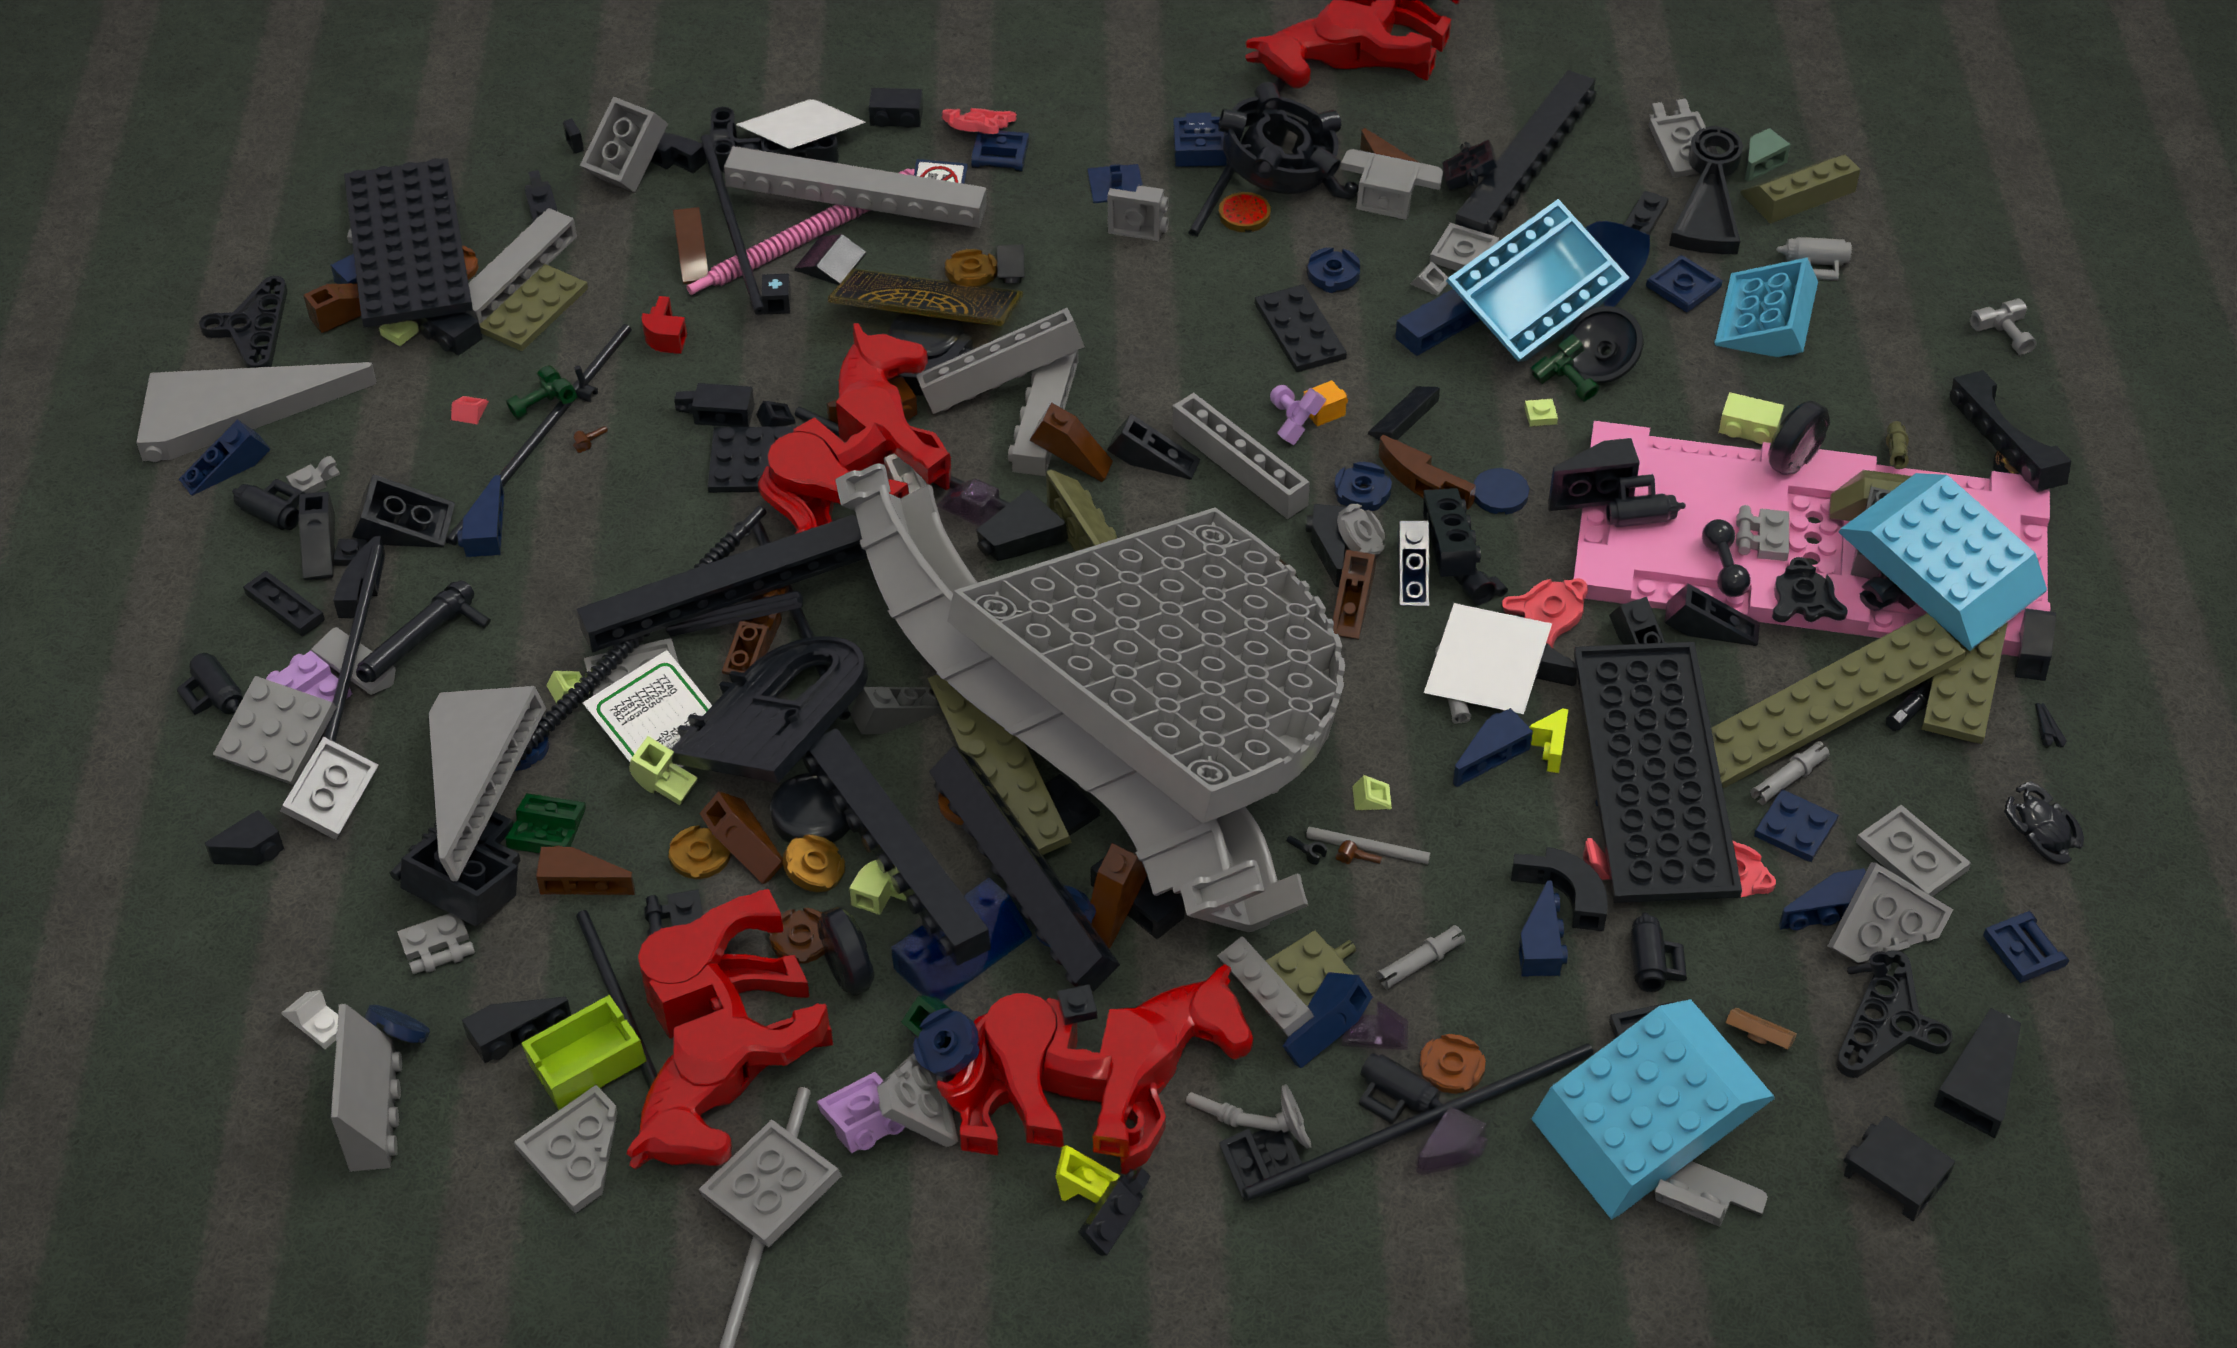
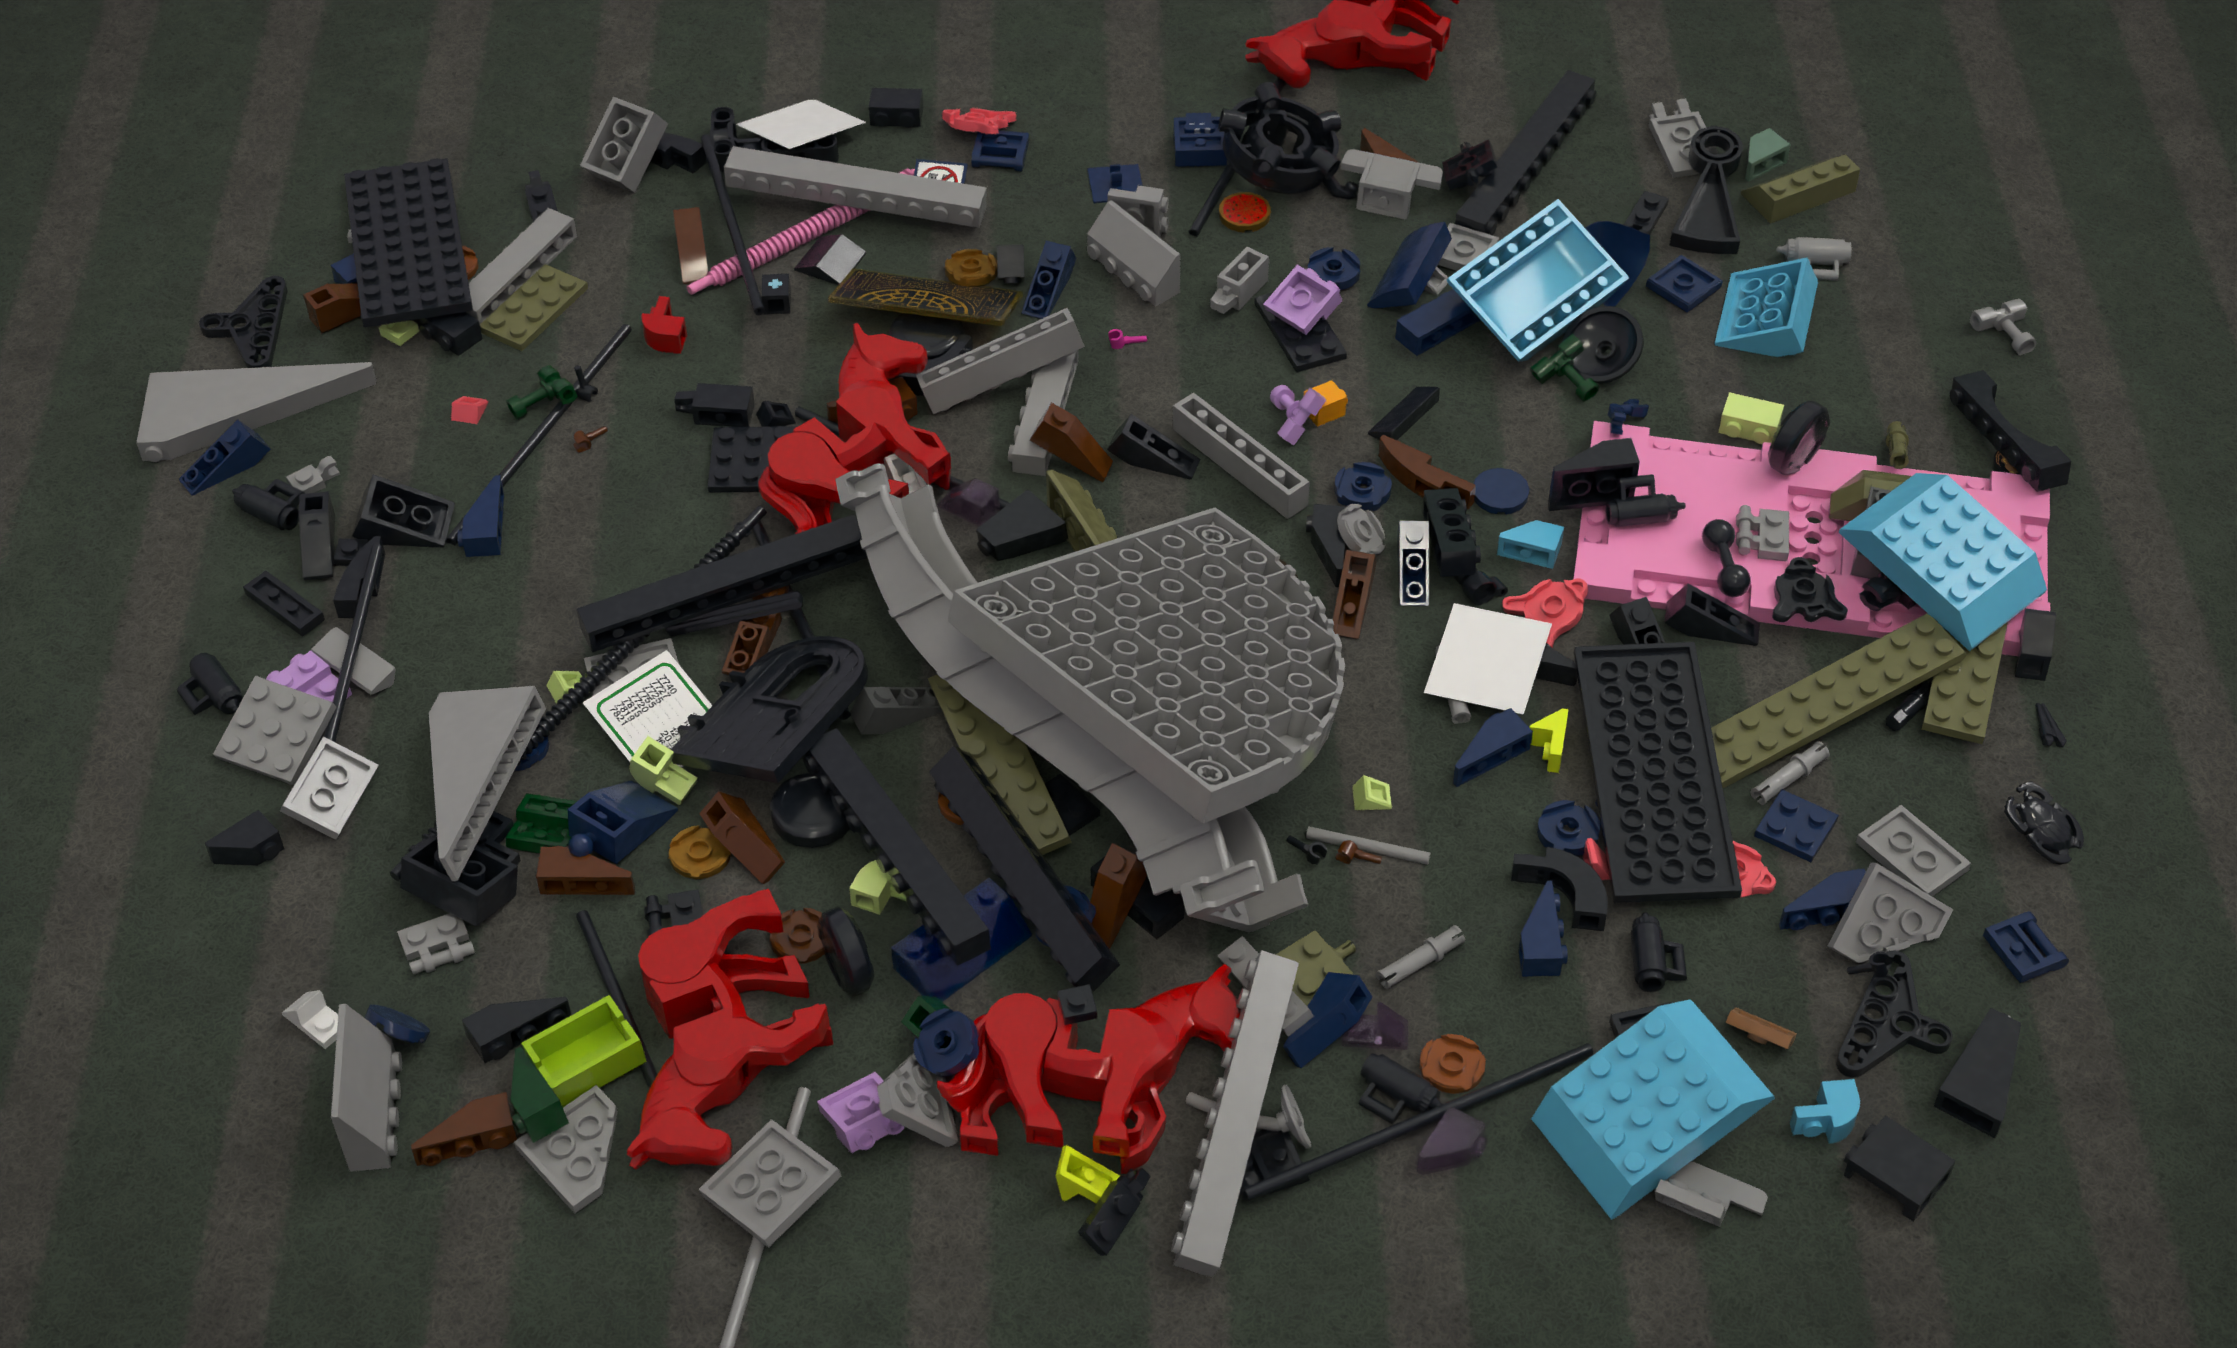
(443, 607): black cylinder -> none
(475, 1127): none -> reddish brown slope
(533, 1100): none -> dark green slope
(573, 136): black tile -> none
(615, 820): none -> dark blue slope
(813, 863): pearl gold tile -> none
(1049, 279): none -> dark blue slope
(1118, 341): none -> dark pink hand
(1134, 254): none -> light grey slope
(1235, 1116): none -> light grey brick
(1240, 280): none -> light grey hinge
(1303, 299): none -> lavender plate
(1411, 267): none -> dark blue slope
(1532, 543): none -> medium azure slope
(1541, 412): yellowish green plate -> none
(1563, 813): none -> dark blue plate
(1618, 413): none -> dark blue piece
(1834, 1114): none -> medium azure brick

